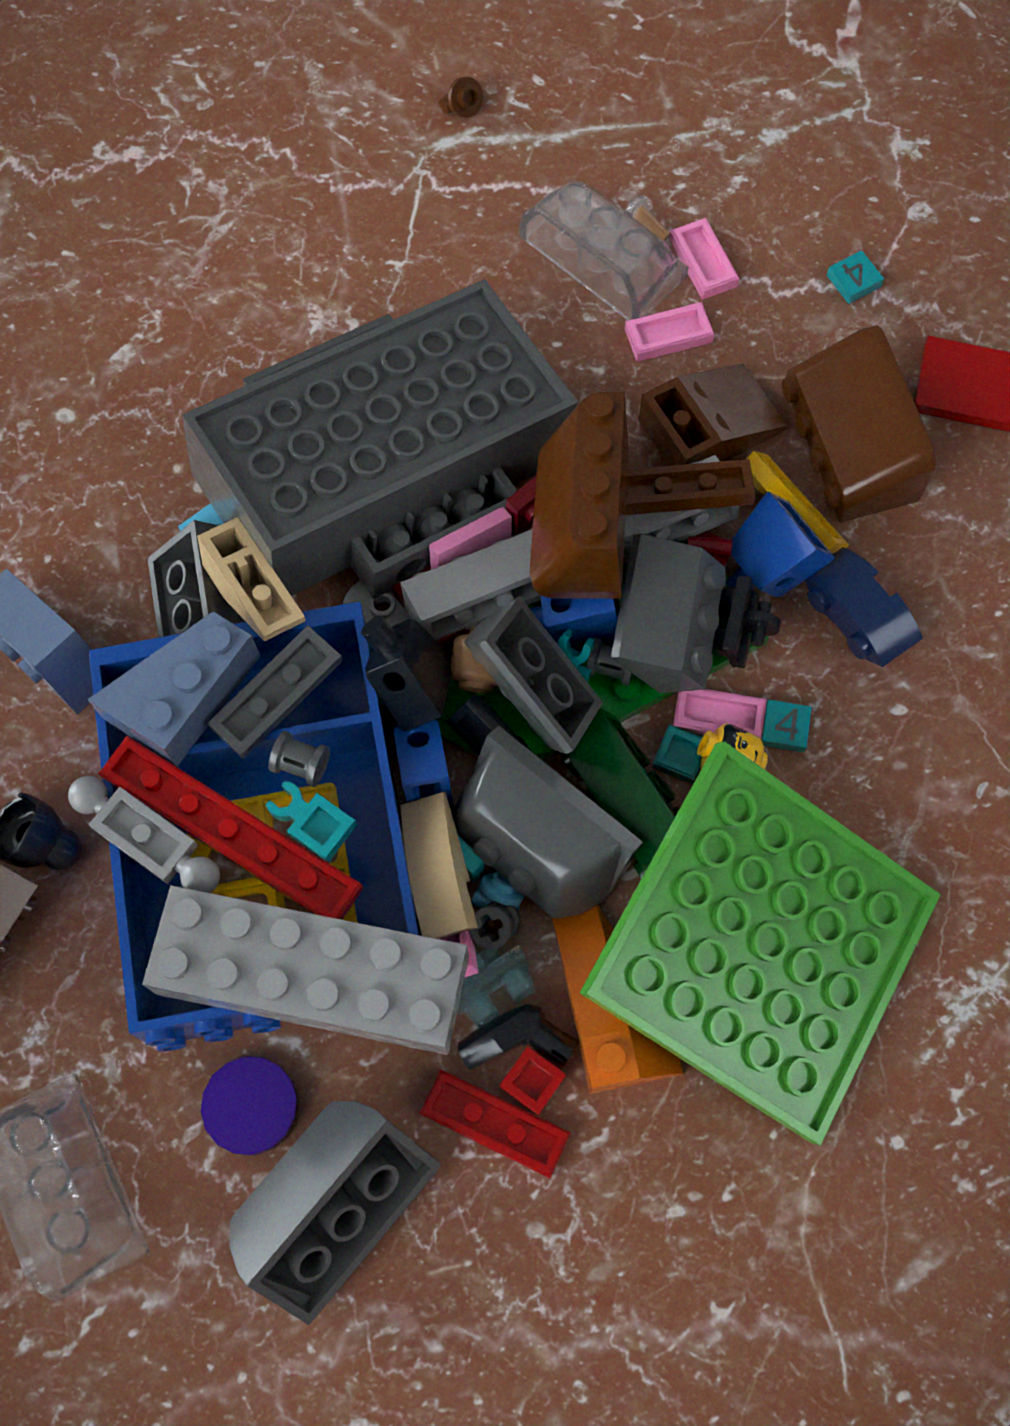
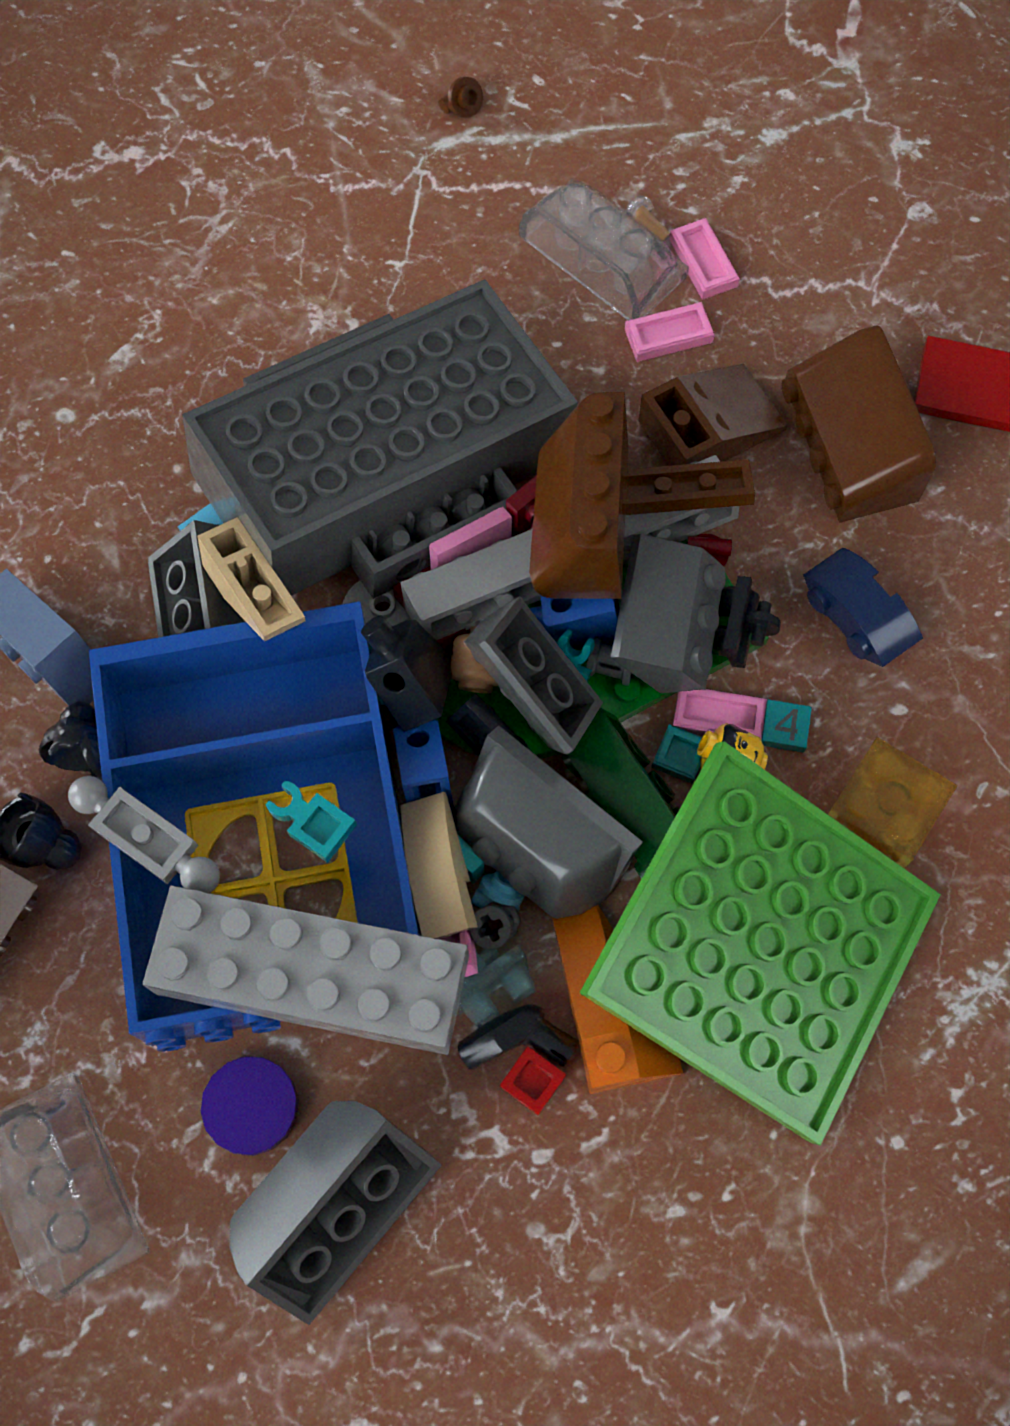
(73, 741): none -> black piece
(179, 687): sand blue wedge -> none
(231, 831): red tile -> none
(275, 692): dark grey plate -> none
(299, 758): dark grey bush -> none
(495, 1123): red tile -> none
(769, 477): yellow plate -> none
(777, 548): blue torso -> none
(855, 277): teal tile -> none
(892, 801): none -> clear yellow brick

